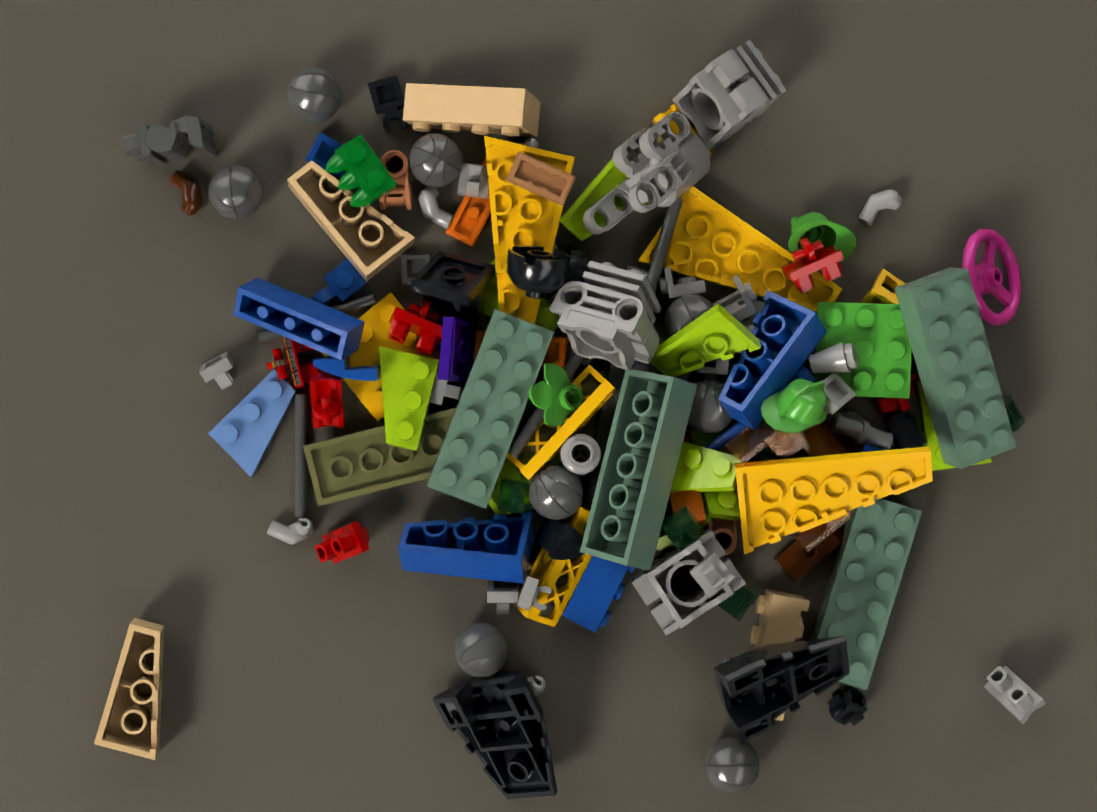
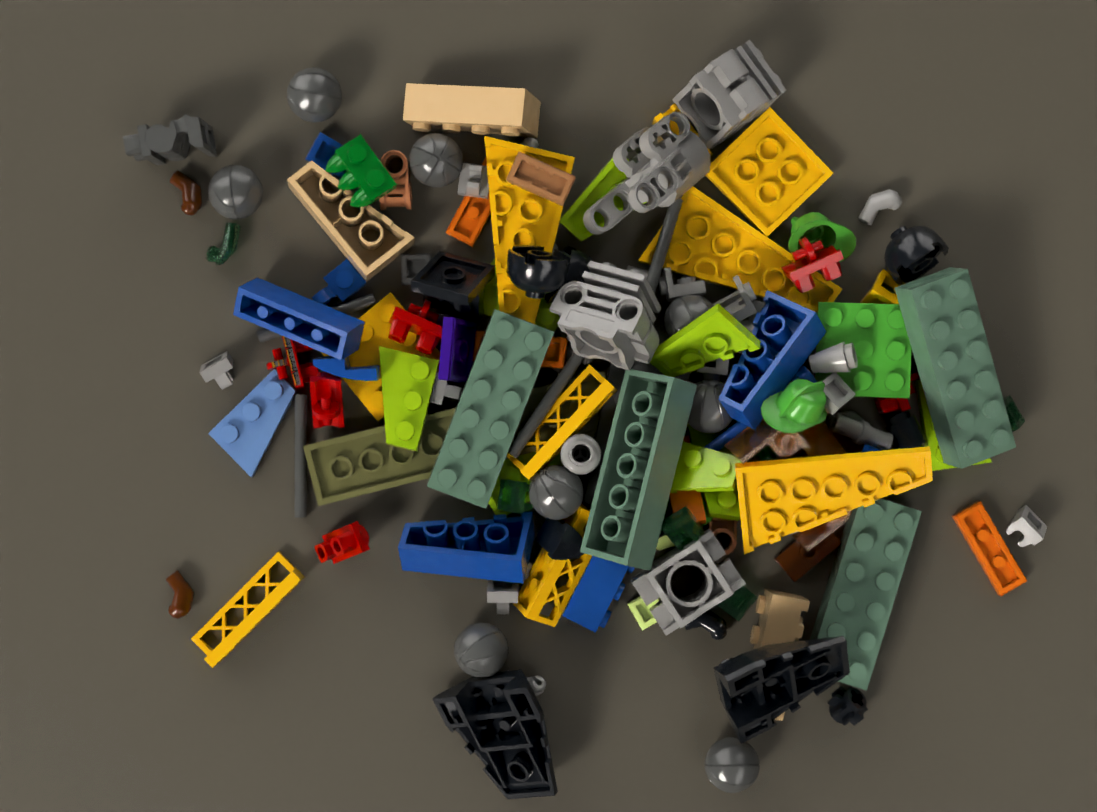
(134, 700): tan wedge -> none
(182, 597): none -> reddish brown arm
(228, 246): none -> clear green arm
(250, 621): none -> yellow fence
(293, 533): light grey arm -> none
(387, 99): black plate -> none
(430, 208): light grey arm -> none
(529, 594): light grey tile -> none
(555, 395): bright green plate -> none
(641, 612): none -> yellowish green tile
(710, 622): none -> black arm
(711, 574): light grey tile -> none
(768, 172): none -> yellow plate
(913, 252): none -> black cylinder
(987, 277): dark pink piece -> none
(989, 548): none -> orange tile
(1013, 693): light grey hips -> none
(1029, 525): none -> light grey tile

